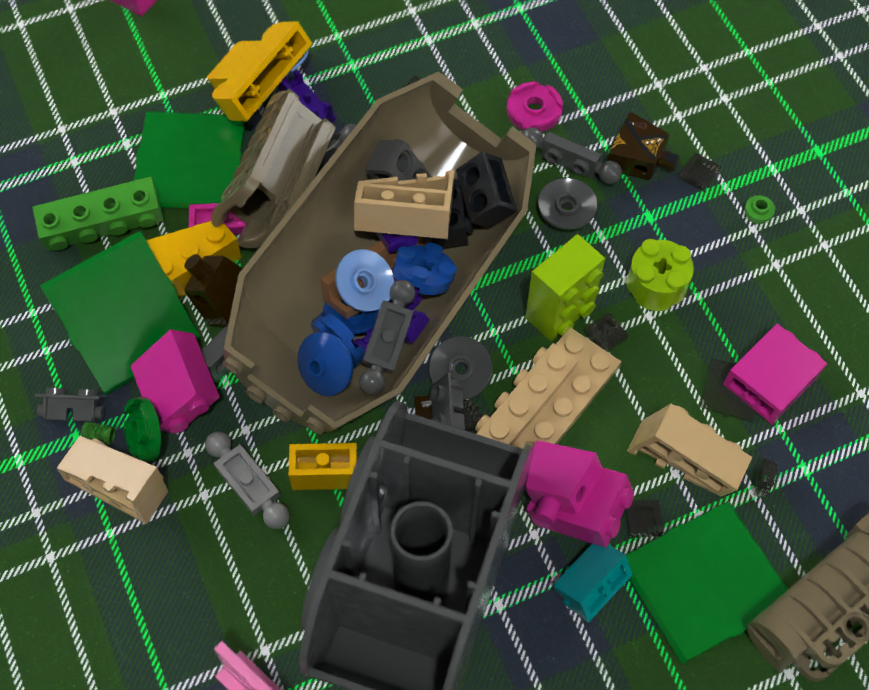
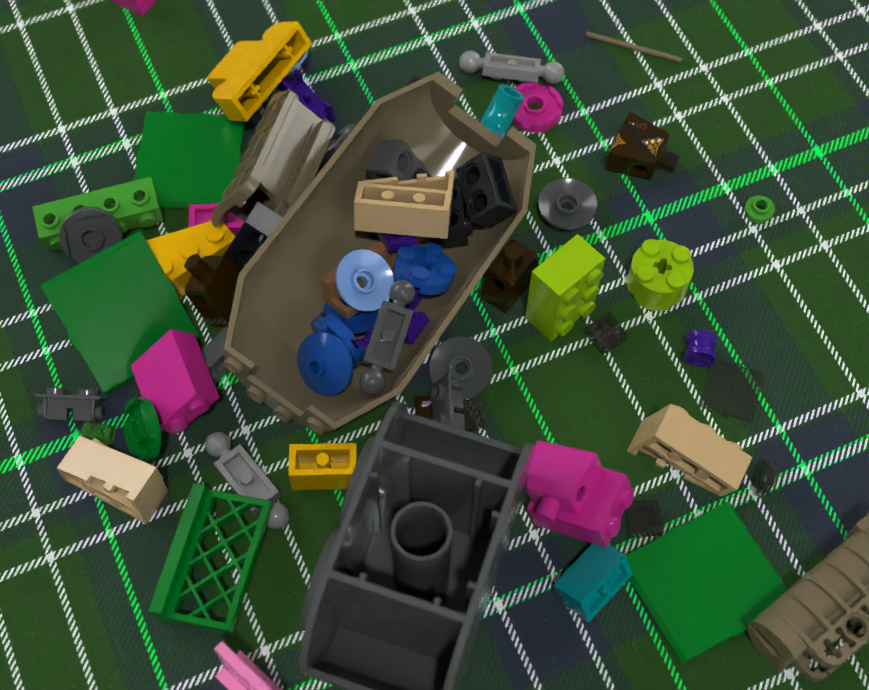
(89, 233): none -> dark grey tile
(183, 558): none -> green fence
(252, 234): none -> black brick
(502, 110): none -> teal cylinder
(511, 67): none -> light grey plate
(514, 271): none -> dark brown torso
(551, 393): tan plate -> none
(574, 156): dark grey plate -> none
(633, 47): none -> dark tan axle
(700, 172): clear smoke tile -> none
(700, 348): none -> dark purple wheel
(775, 373): dark pink brick -> none

